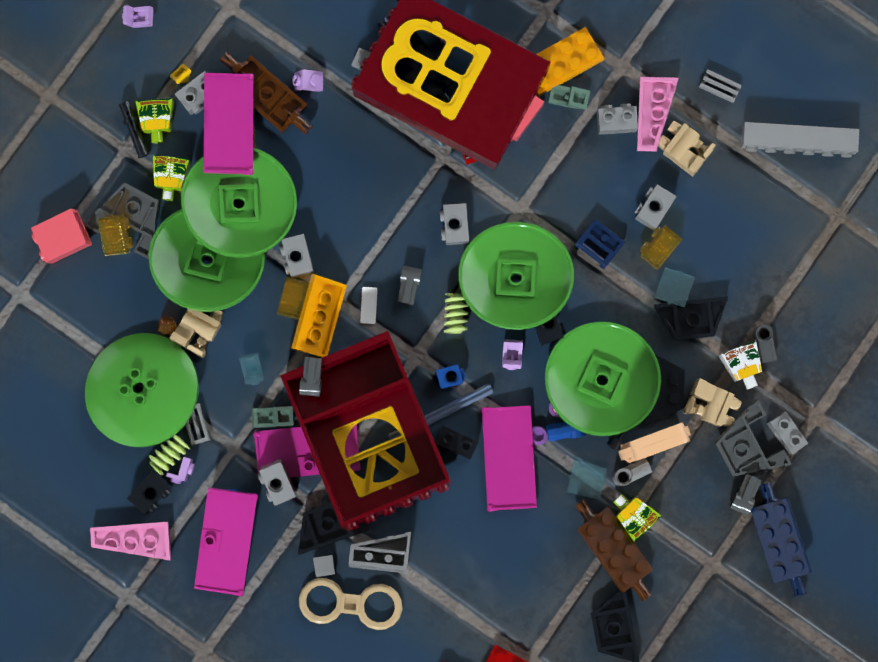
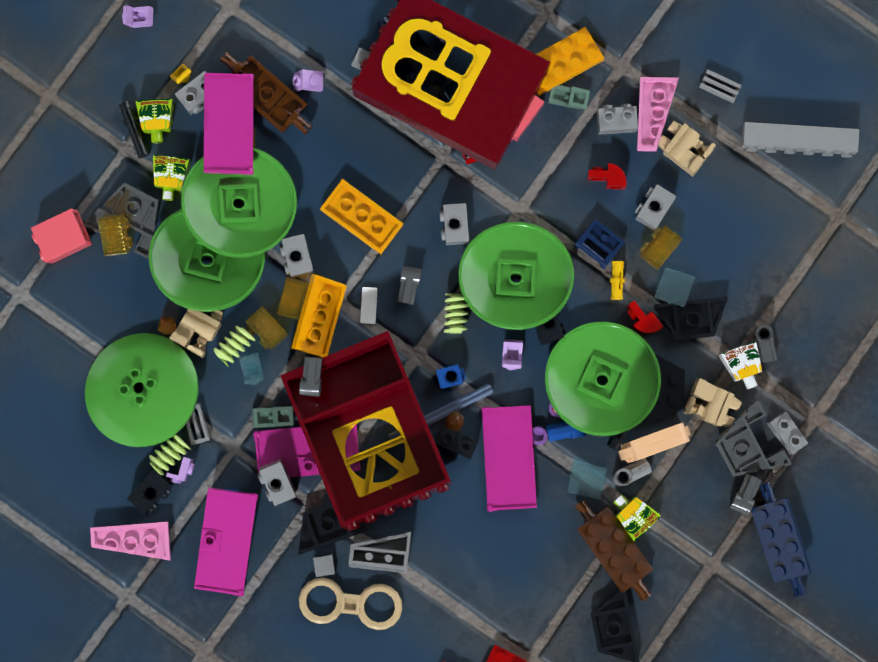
(233, 345): none -> yellowish green piece
(266, 328): none -> clear yellow brick
(361, 216): none -> light orange plate
(455, 421): none -> clear orange plate
(612, 175): none -> red brick
(617, 280): none -> yellow pin
(645, 324): none -> red brick

